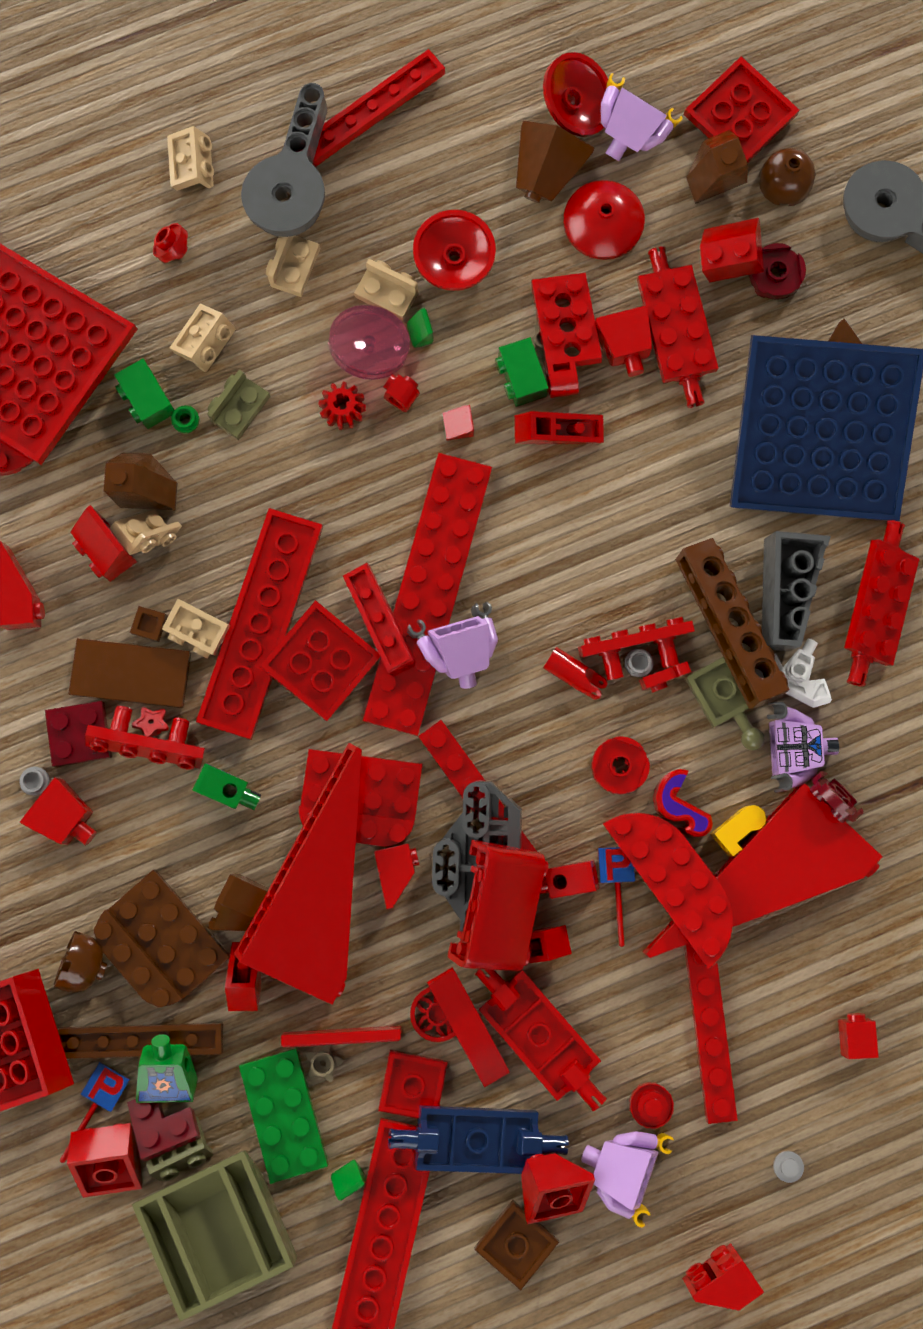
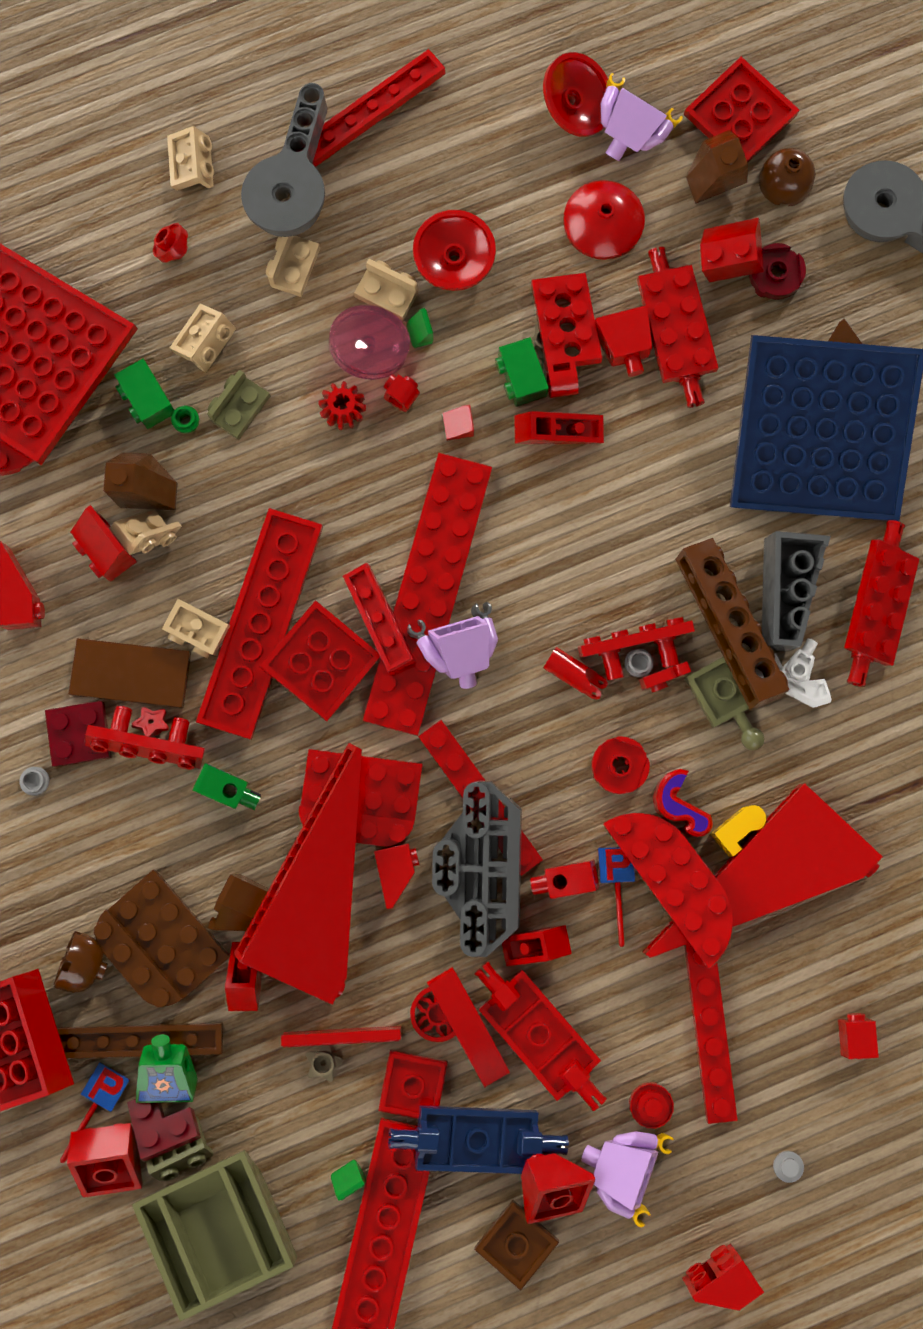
(60, 815): red torso -> none
(148, 624): reddish brown plate -> none
(283, 1115): green plate -> none
(500, 908): red windscreen -> none
(548, 160): reddish brown slope -> none
(796, 747): torso -> none
(837, 797): dark red plate -> none

